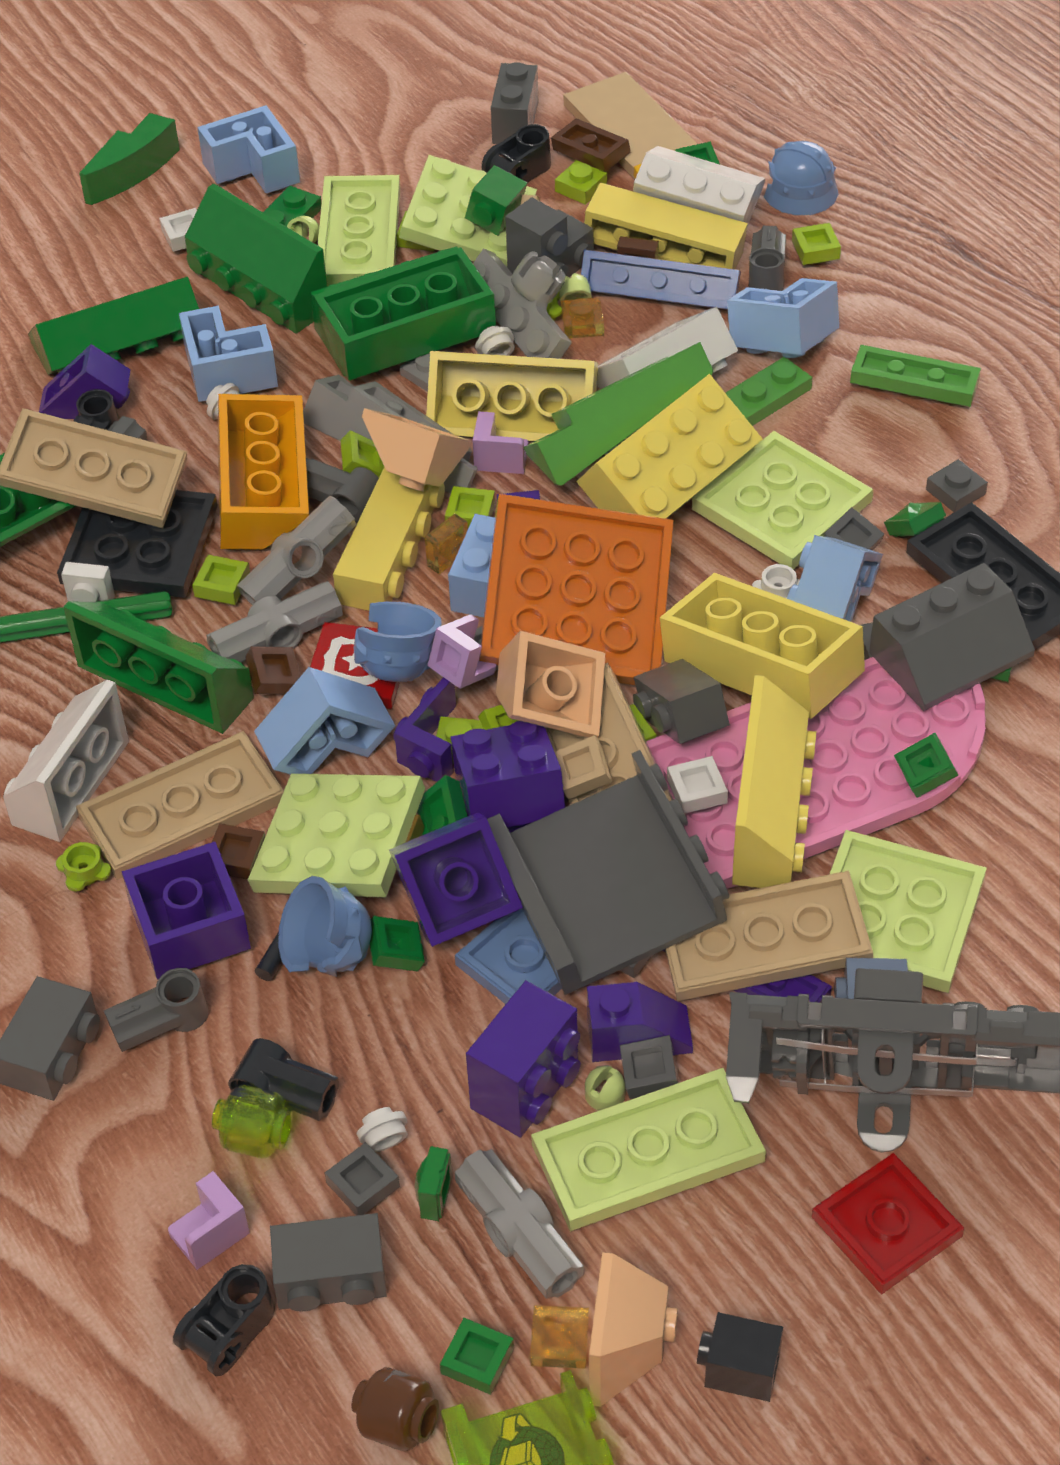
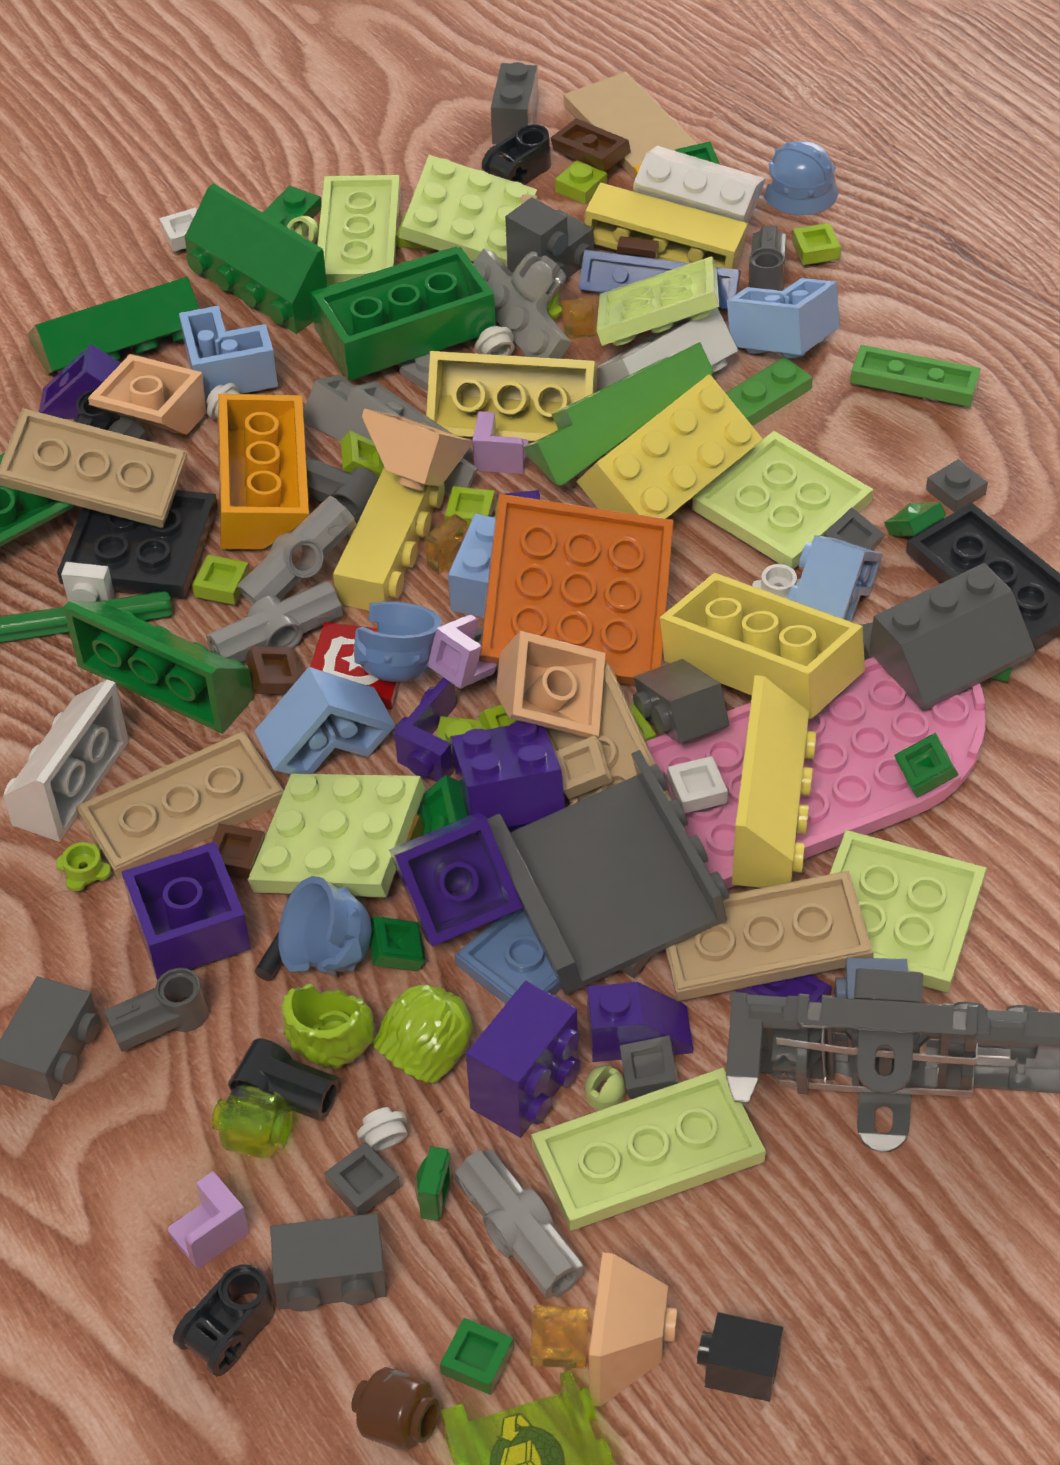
(129, 158): green slope -> none
(153, 394): none -> light nougat slope
(247, 145): light blue brick -> none
(327, 1025): none -> lime hair
(425, 1032): none -> lime hair
(495, 198): green brick -> none
(575, 288): yellowish green hinge -> none
(658, 302): none -> yellowish green plate
(887, 1223): red tile -> none

